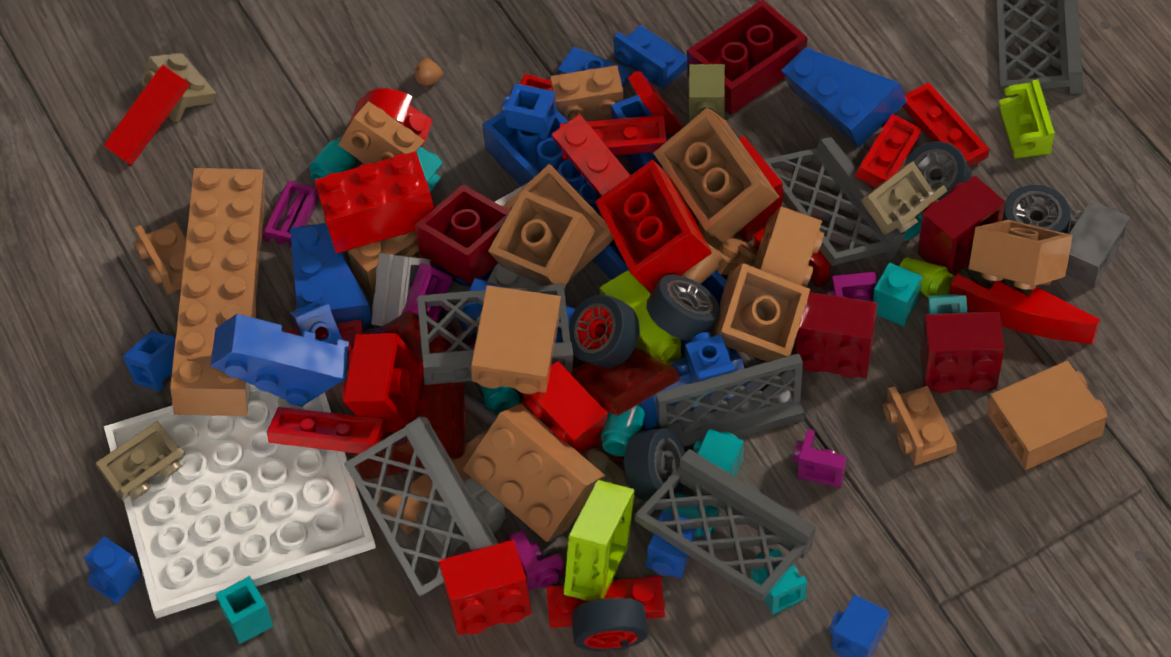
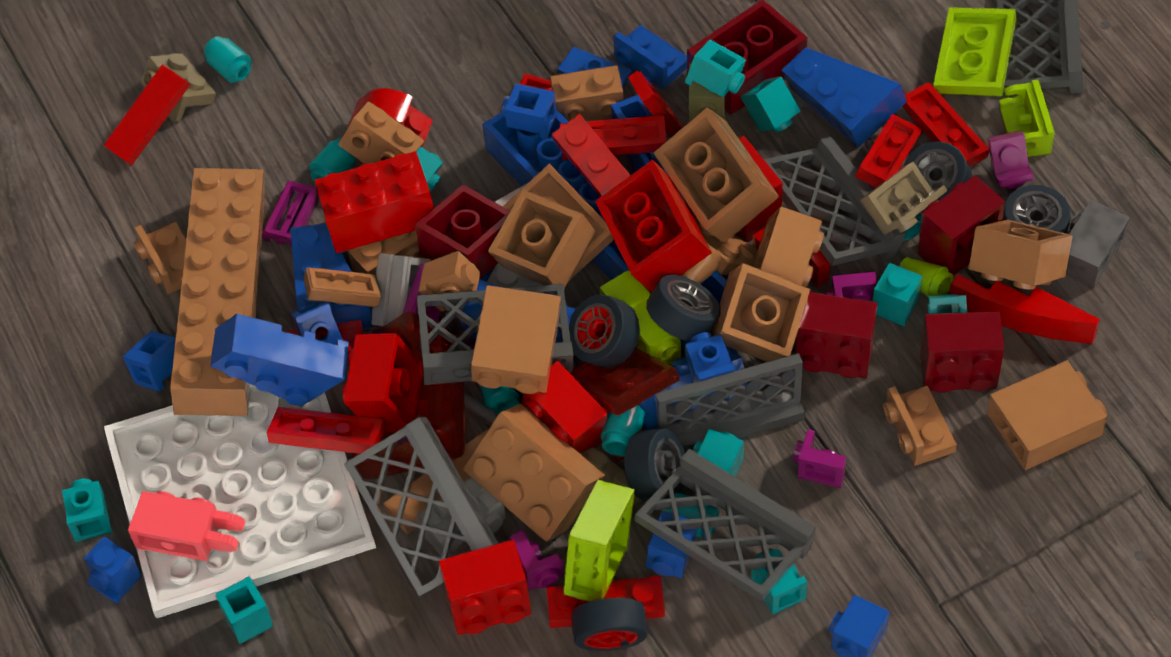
(86, 509): none -> teal brick
(140, 461): dark tan bracket -> none
(182, 526): none -> coral hinge
(227, 59): none -> teal brick
(342, 287): none -> medium nougat plate
(427, 72): medium nougat hinge -> none
(449, 275): none -> medium nougat brick
(717, 69): none -> teal brick
(771, 105): none -> teal brick
(975, 51): none -> lime plate
(1009, 160): none -> magenta bracket

